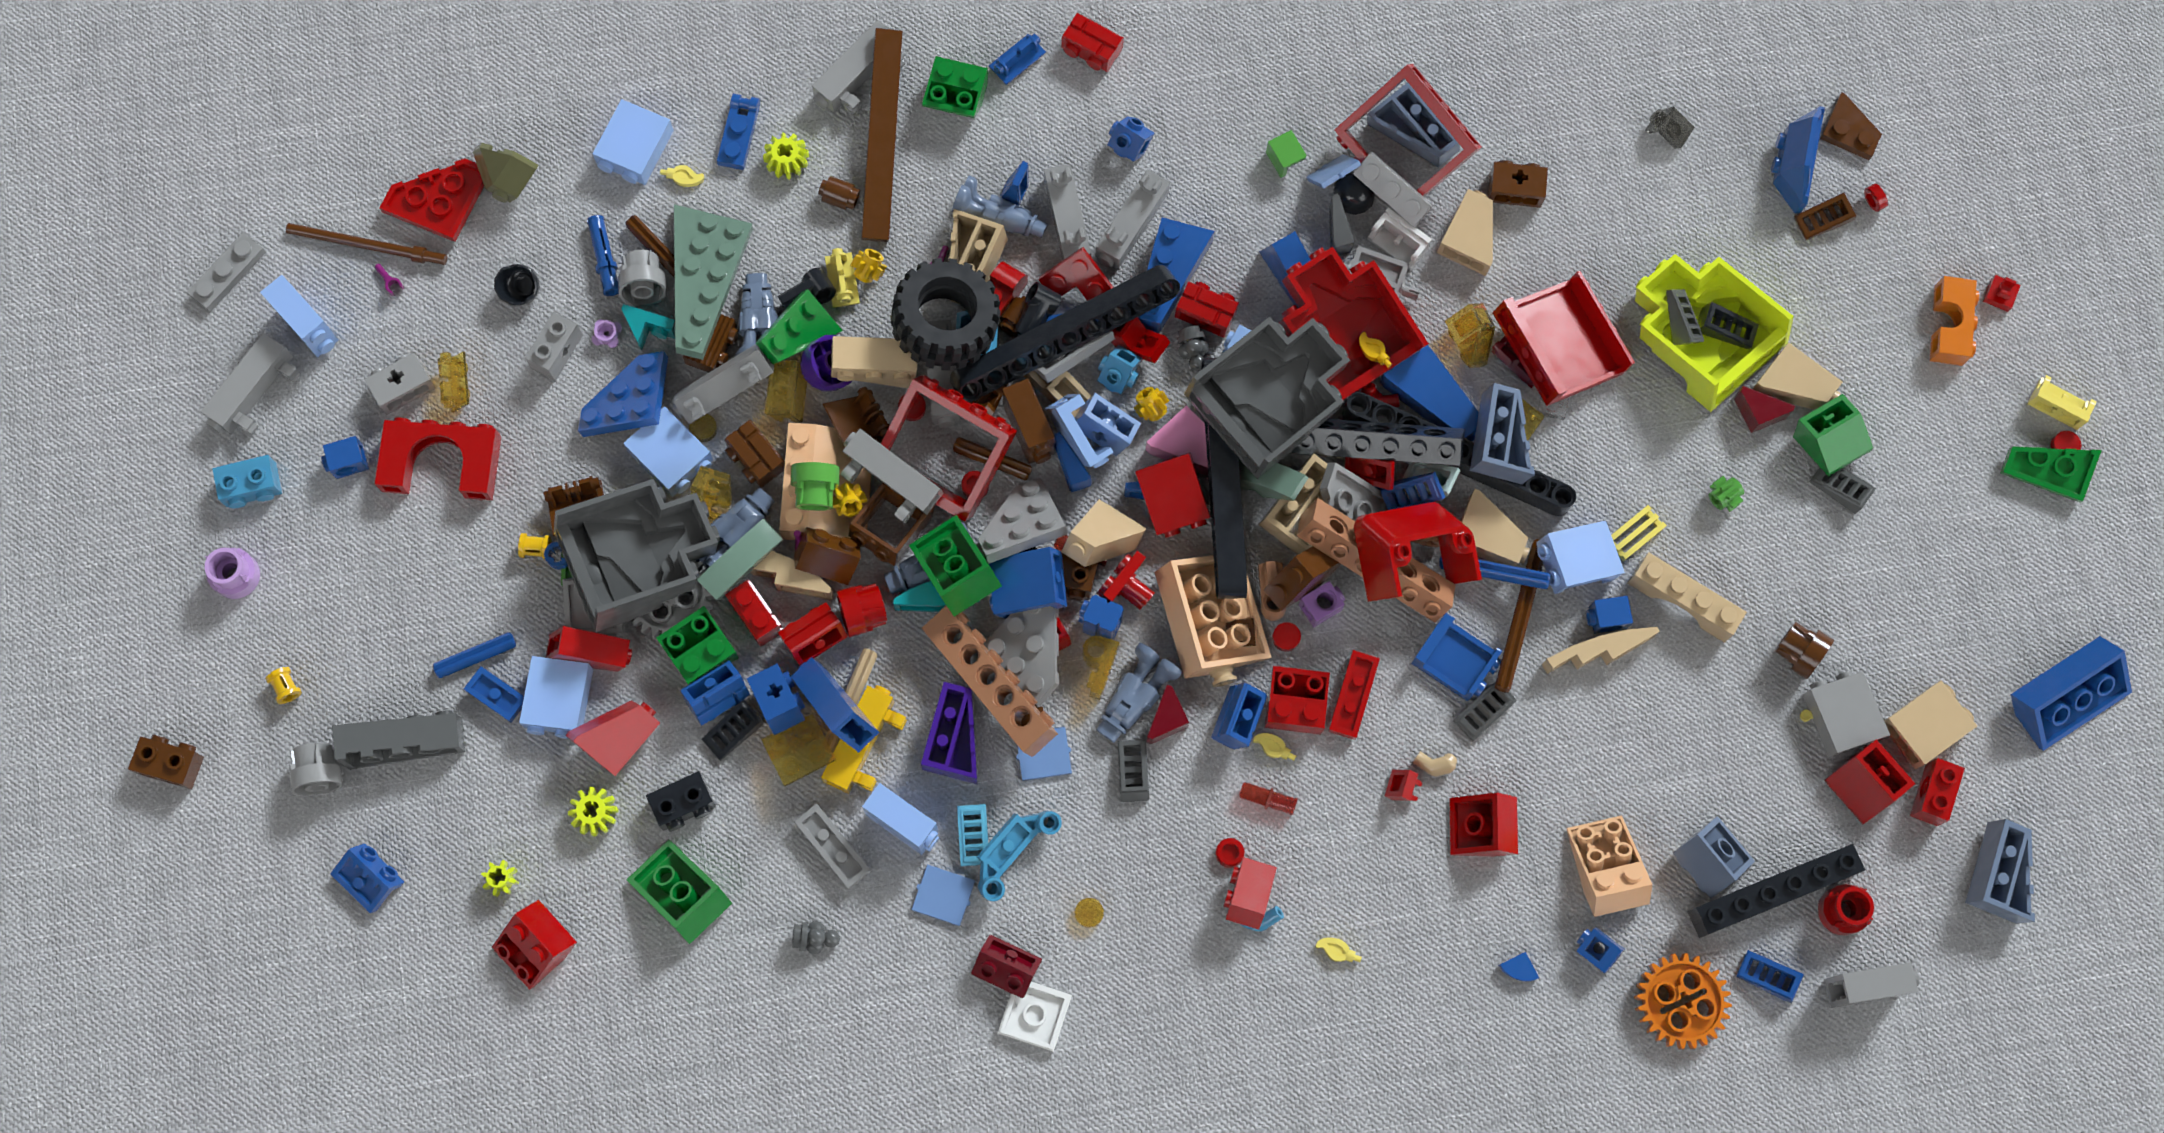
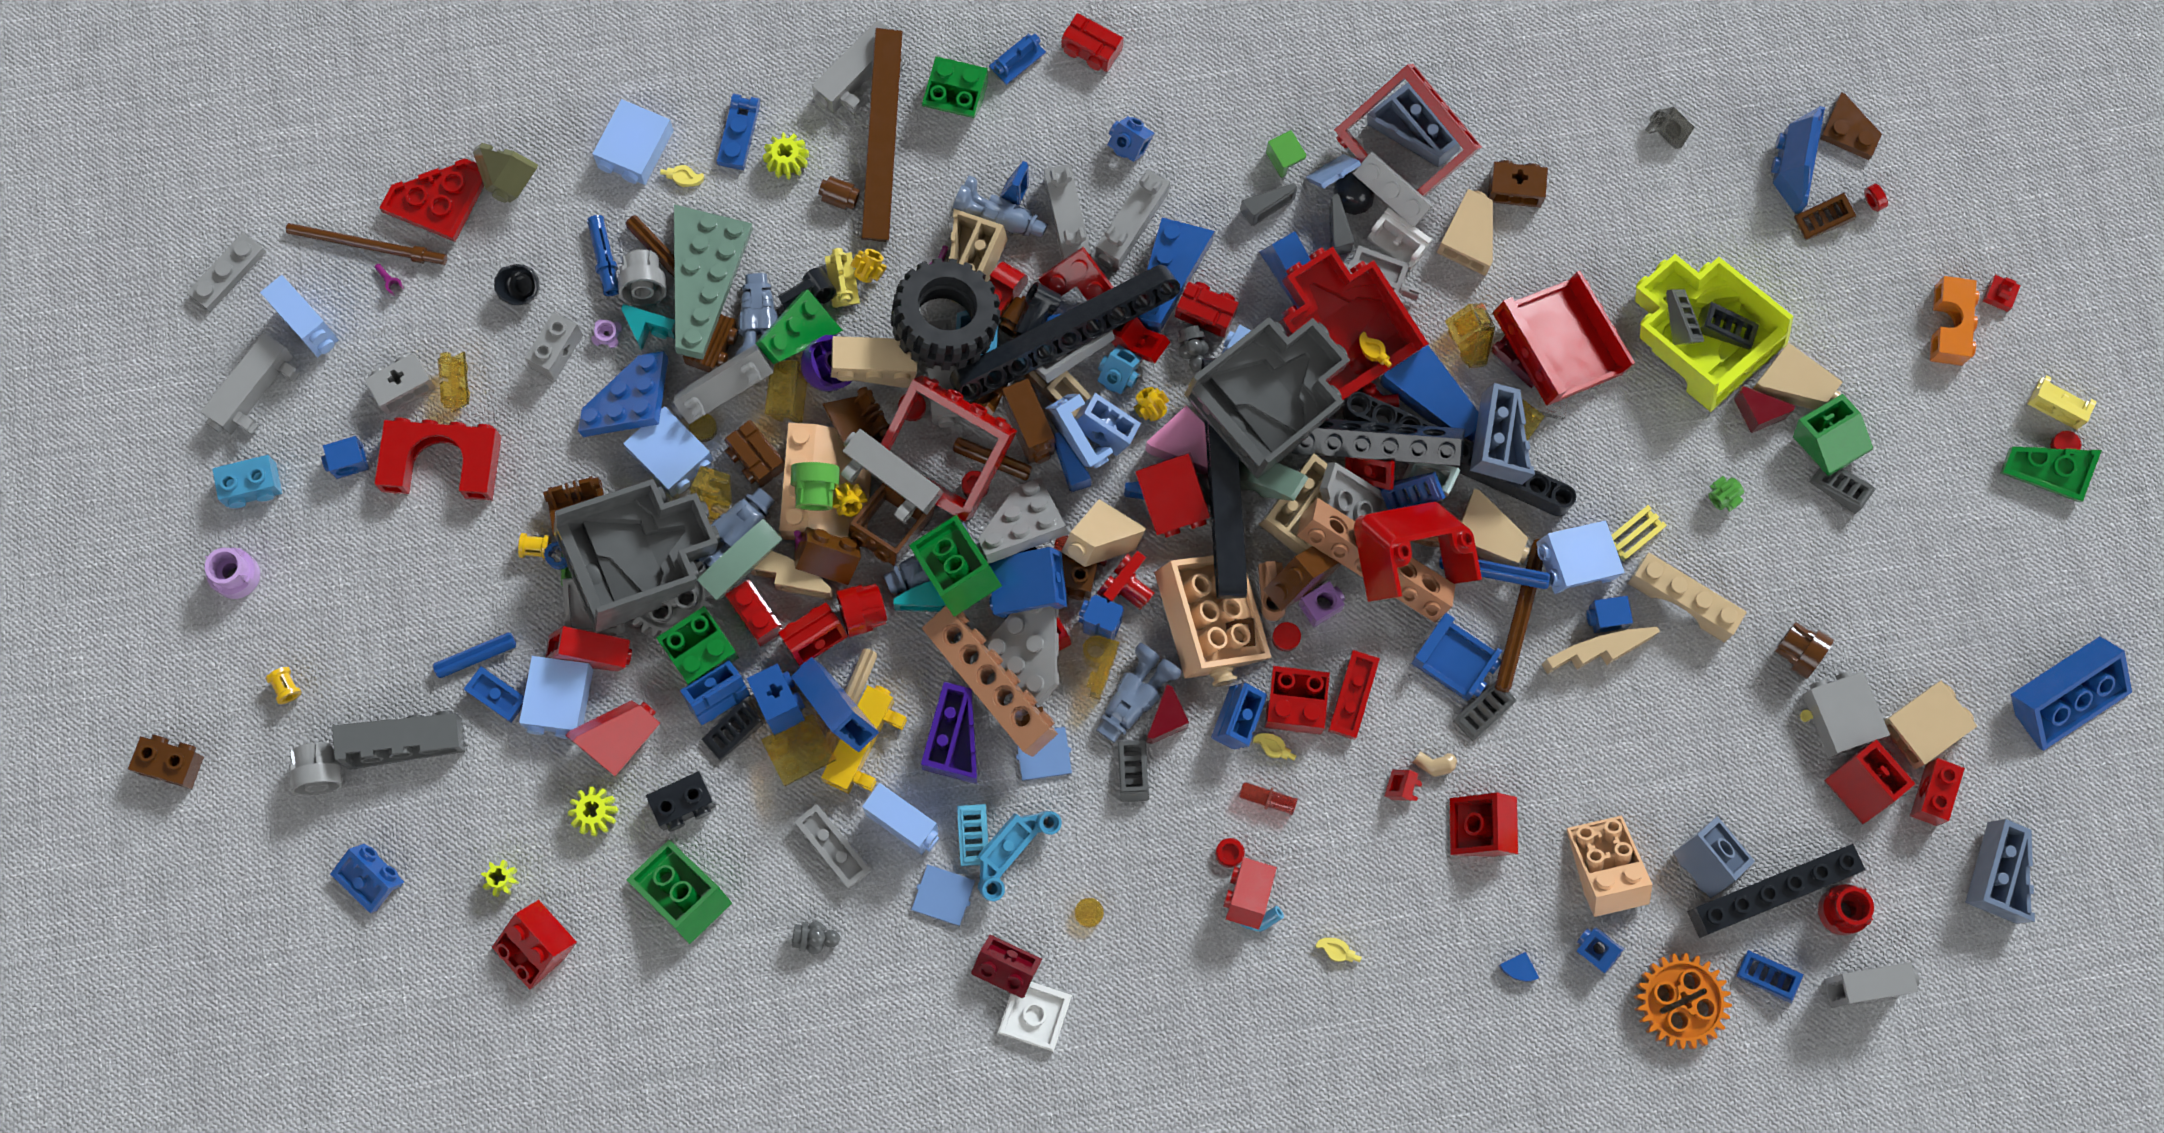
(1264, 204): none -> dark grey slope

